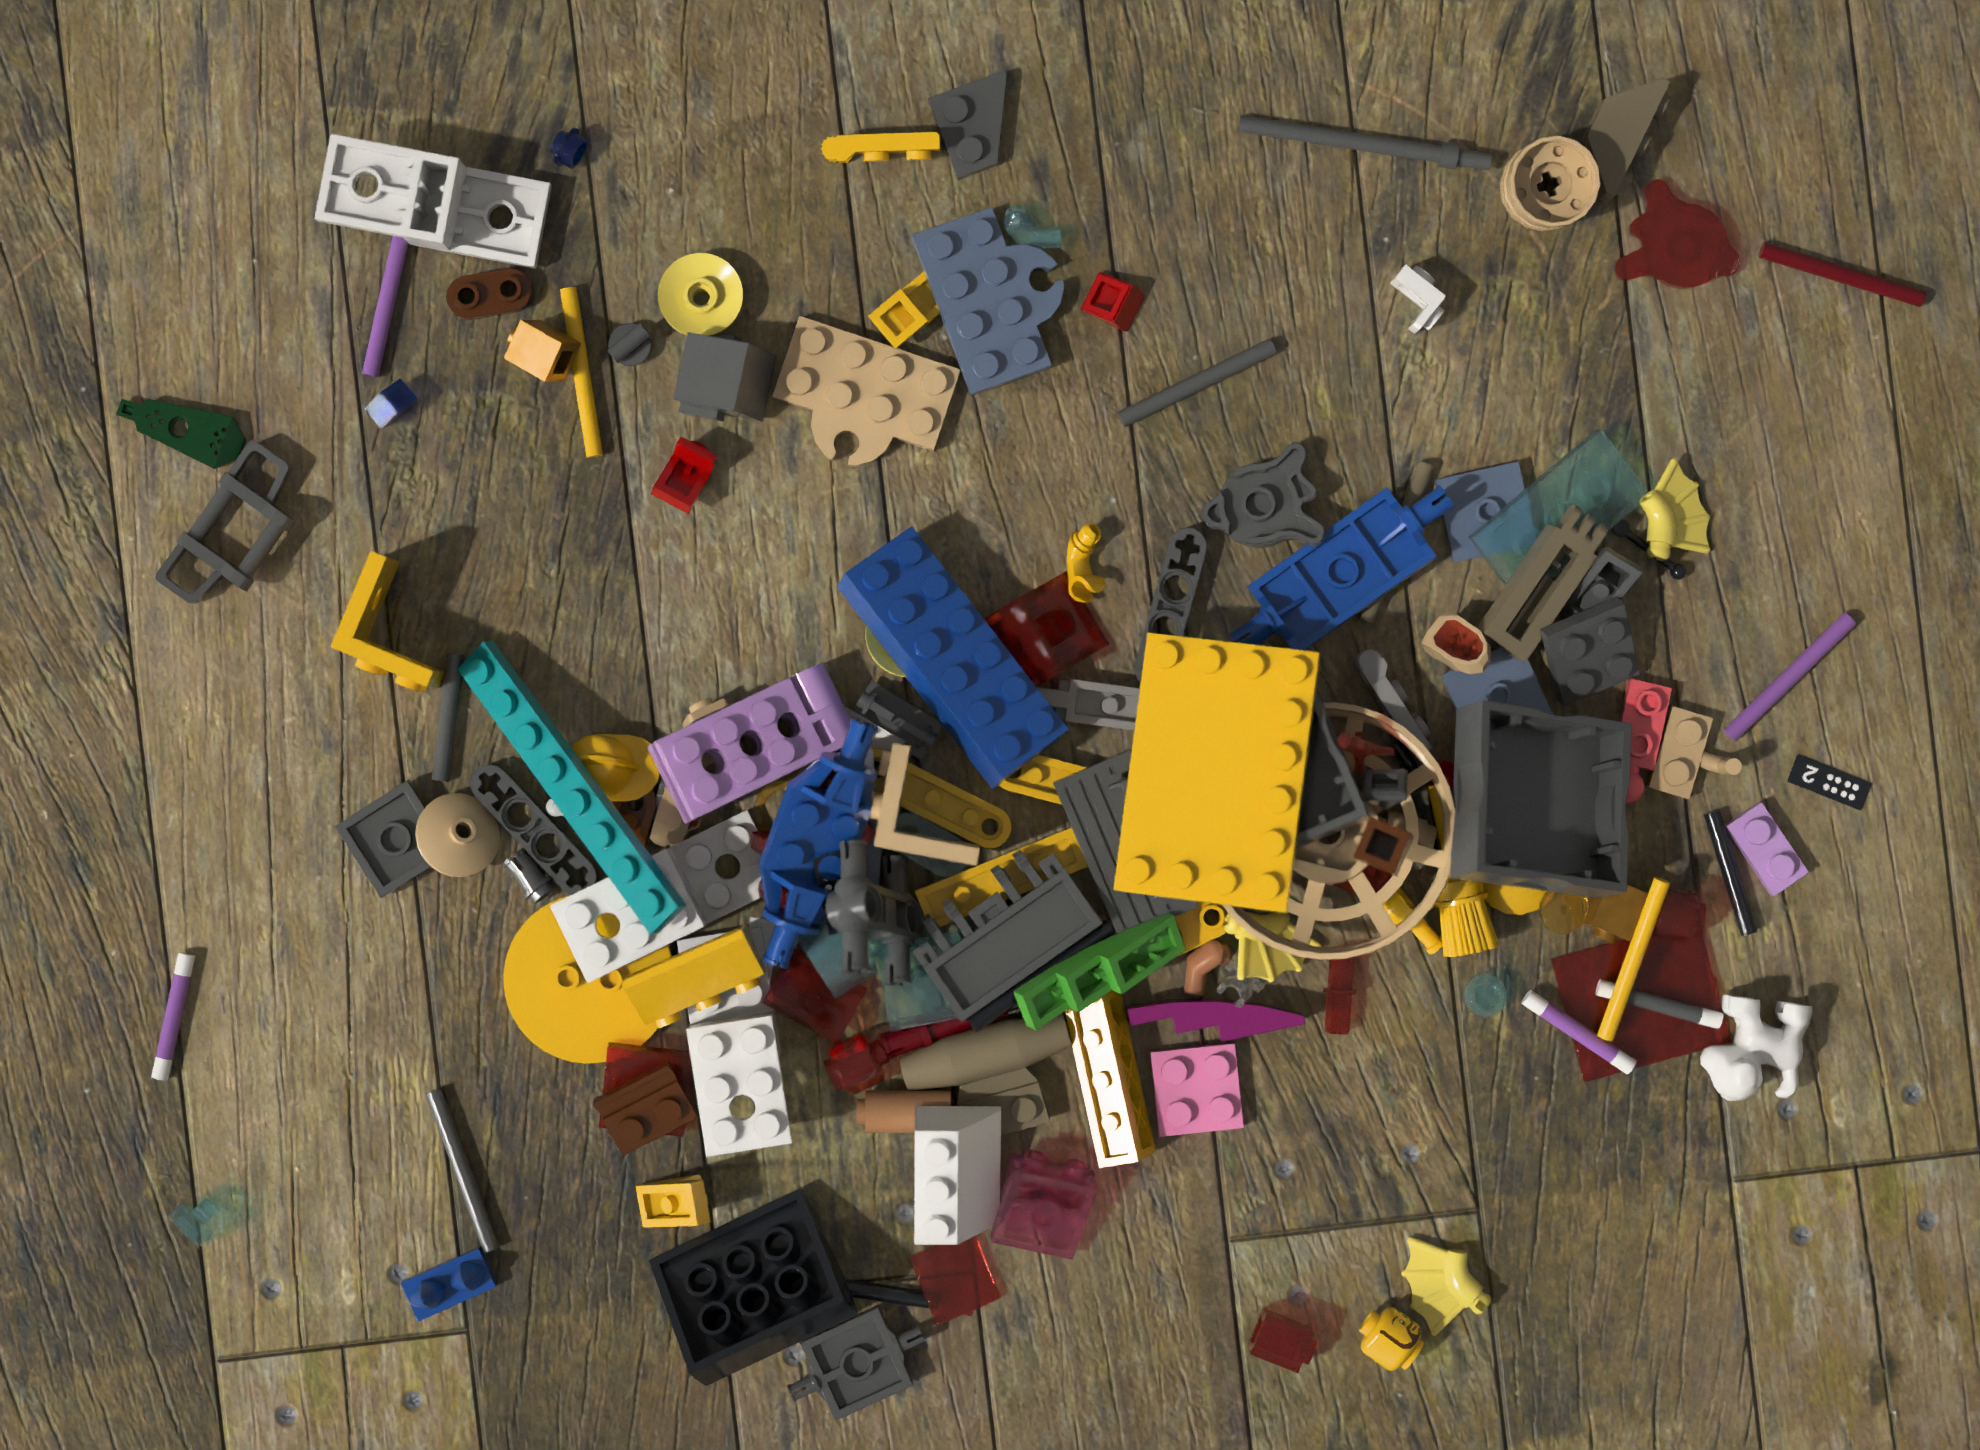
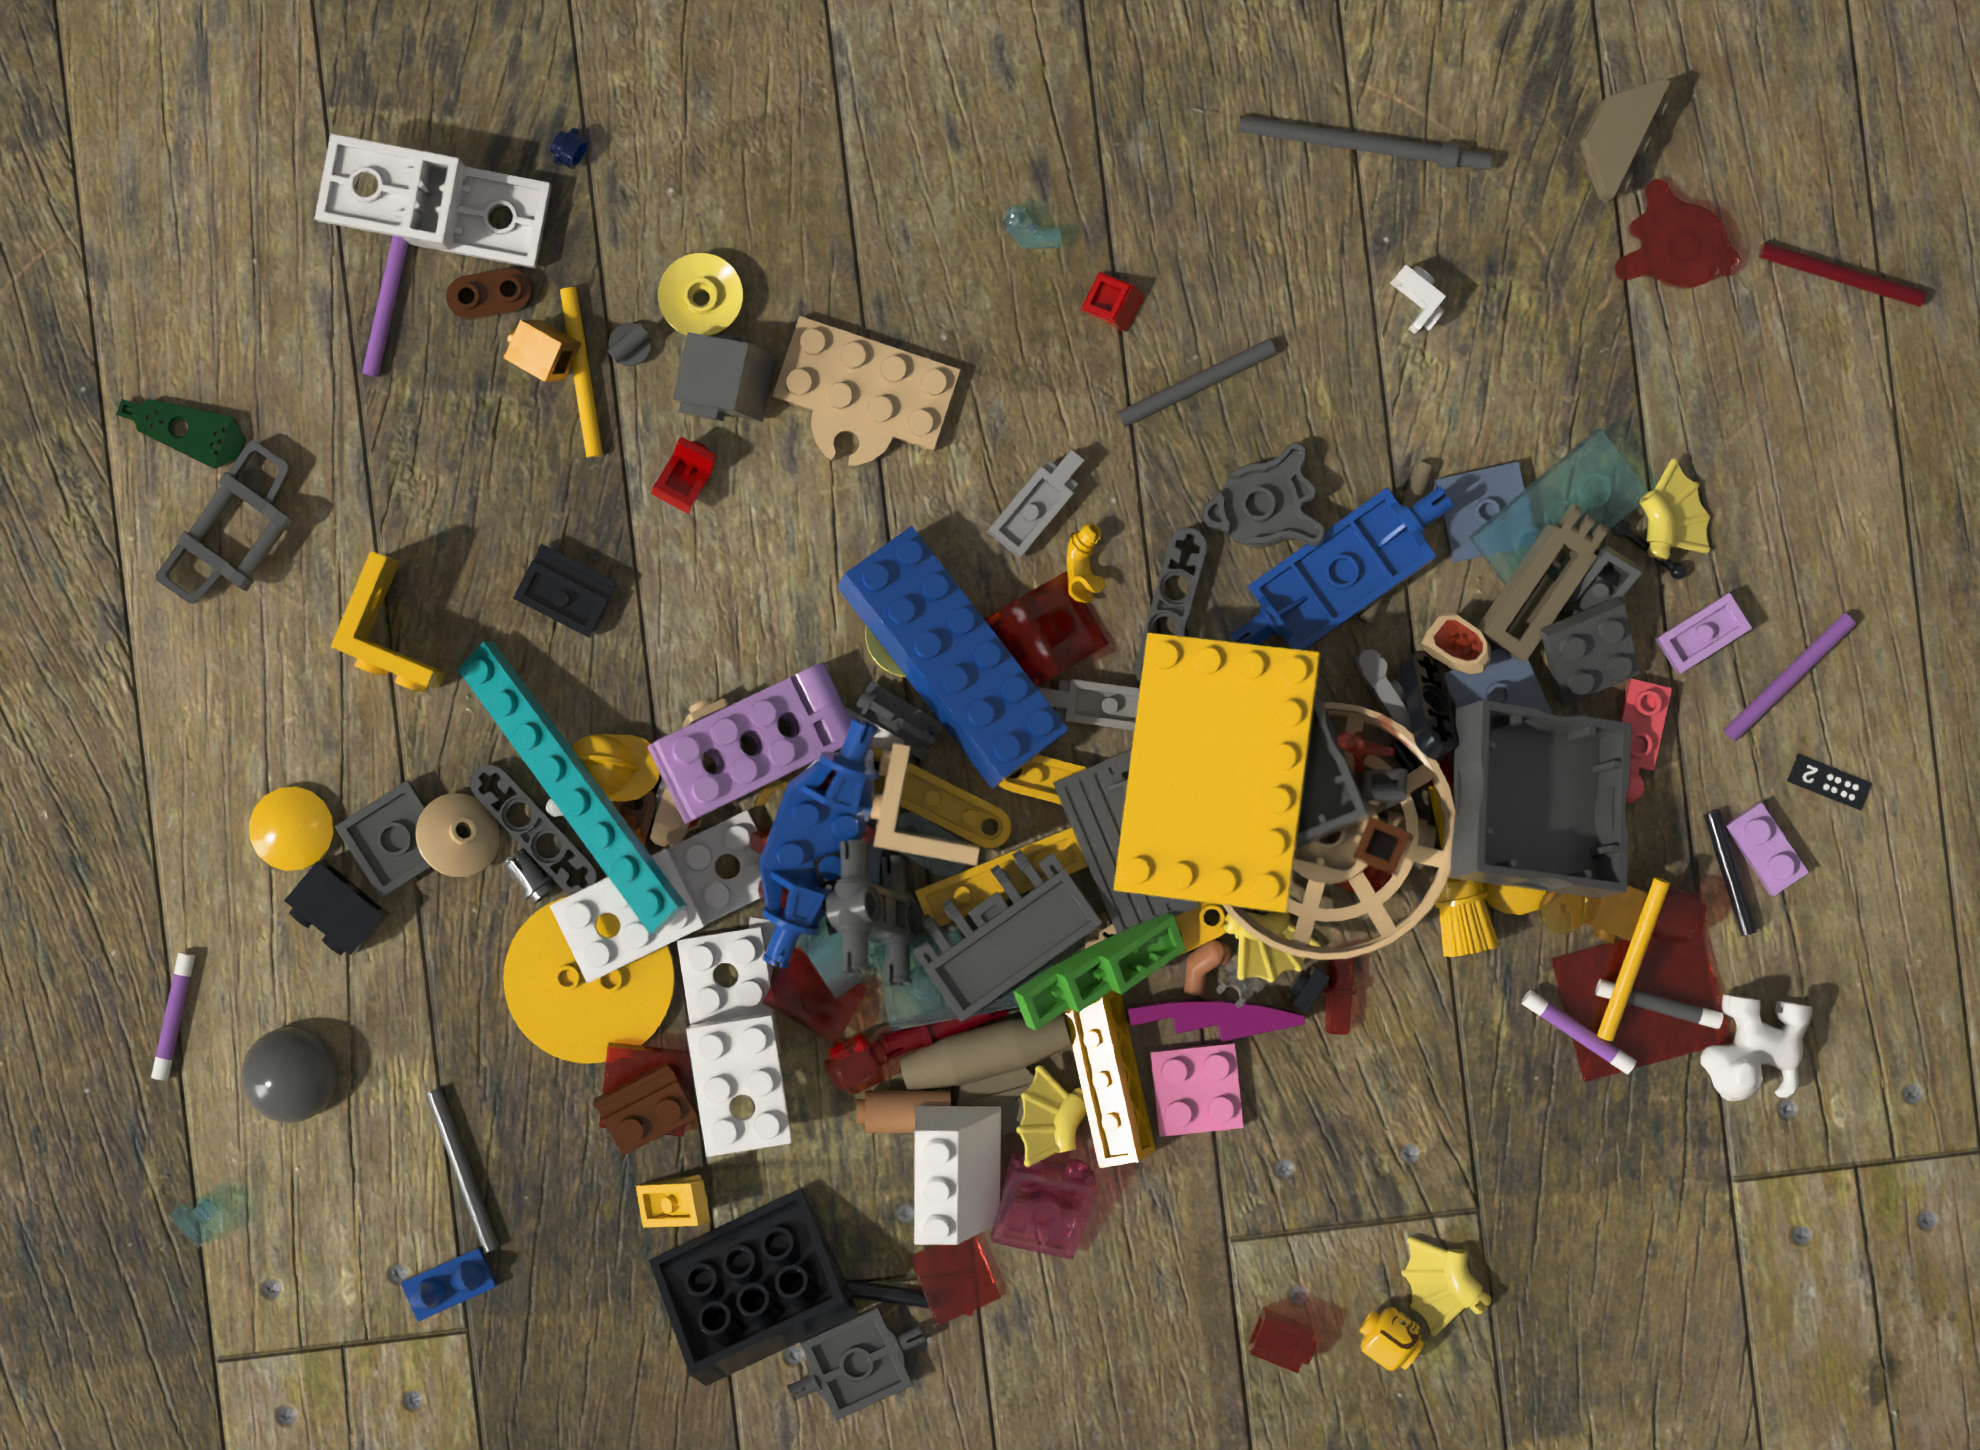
(290, 1074): none -> dark grey piece
(291, 828): none -> yellow dish
(335, 908): none -> black brick
(391, 404): clear blue piece -> none
(447, 718): dark grey bar -> none
(565, 590): none -> black plate
(695, 977): yellow slope -> none
(878, 146): yellow hinge -> none
(906, 312): yellow slope -> none
(971, 123): dark grey wing -> none
(988, 298): sand blue plate -> none
(1007, 999): black bar -> none
(1036, 504): none -> light grey hinge
(1049, 1117): none -> light yellow arm
(1307, 988): none -> black plate
(1399, 908): yellow bar -> none
(1435, 726): none -> black beam
(1485, 995): clear light blue plate -> none
(1574, 178): tan wheel -> none
(1683, 753): tan plate -> none
(1703, 633): none -> lavender plate

